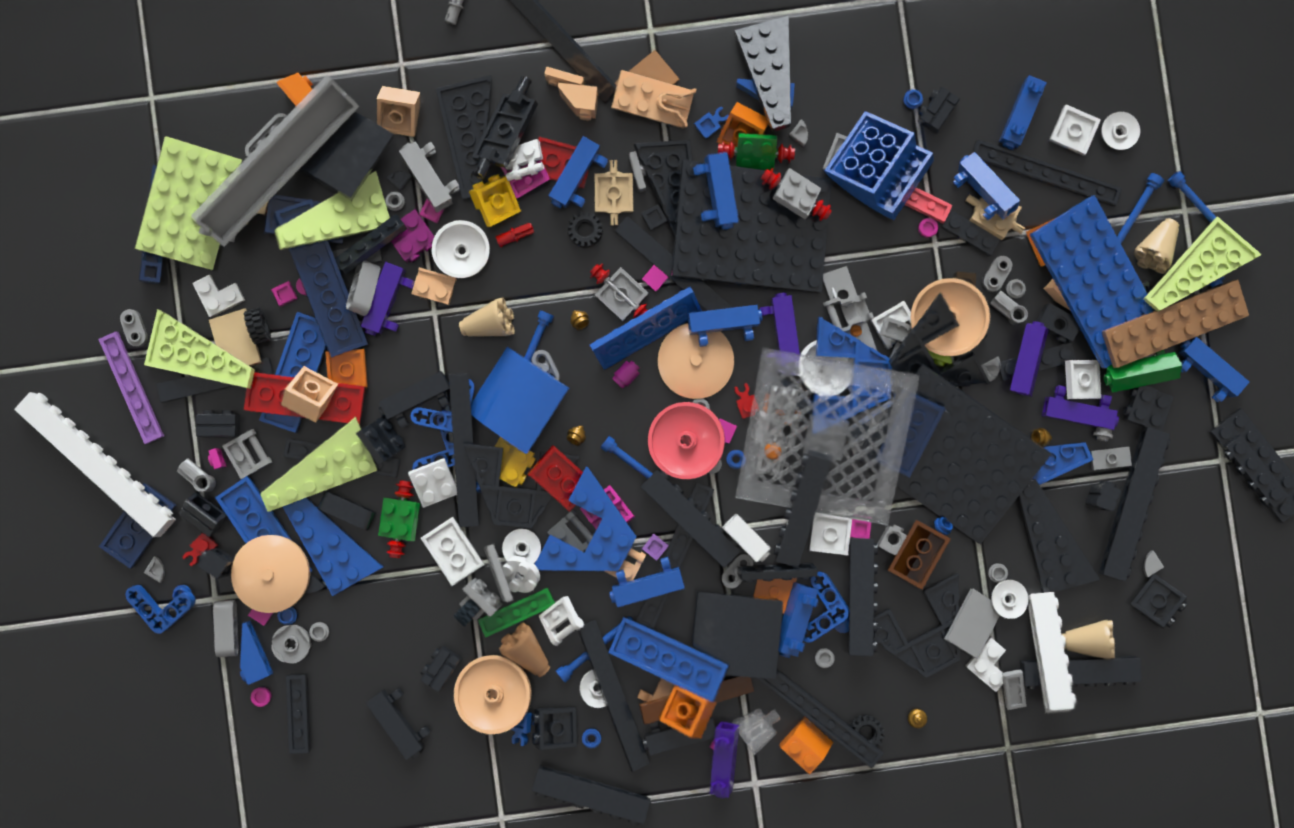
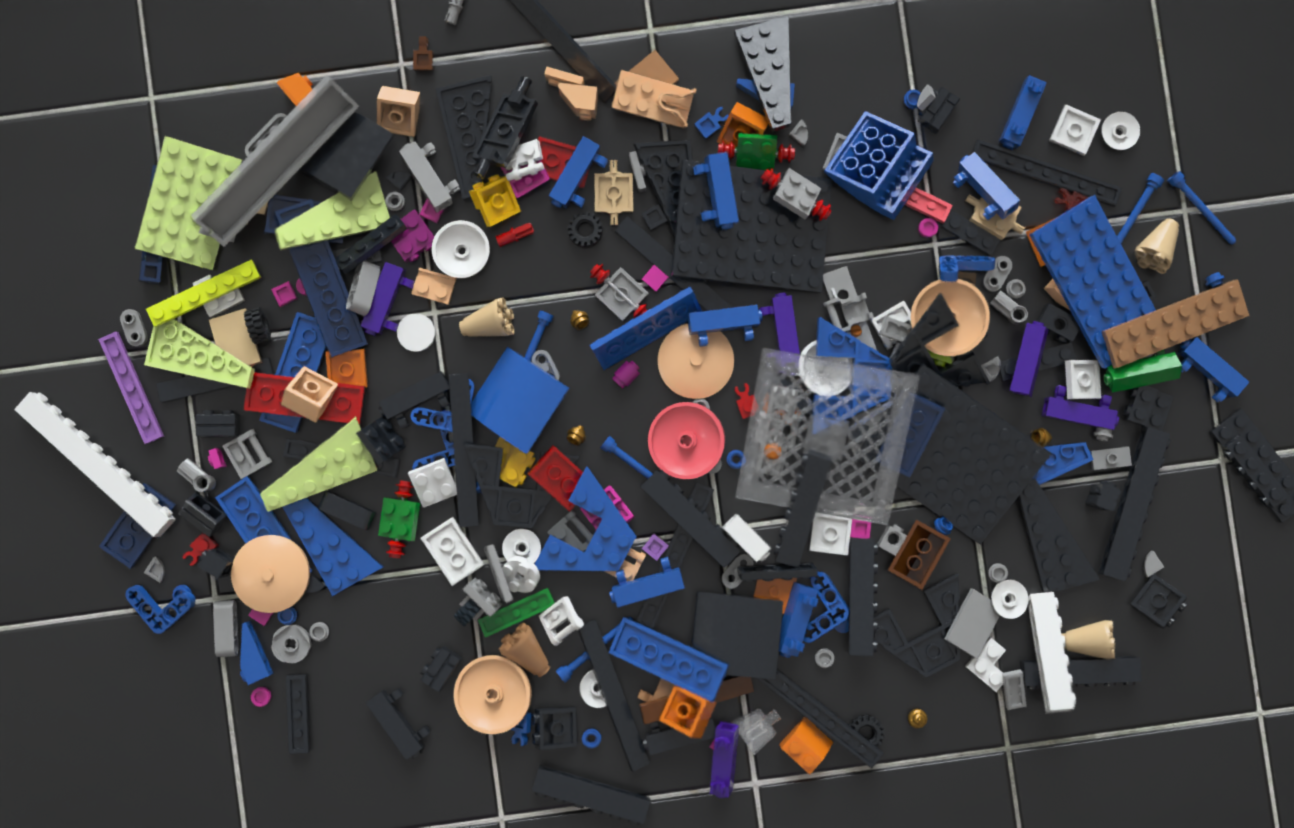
(203, 293): none -> neon yellow plate
(416, 332): none -> white tile
(423, 57): none -> reddish brown plate
(729, 430): dark pink tile -> none
(925, 97): none -> light grey tile
(951, 264): none -> blue beam
(1070, 200): none -> clear red plate
(1207, 259): yellowish green wing -> none

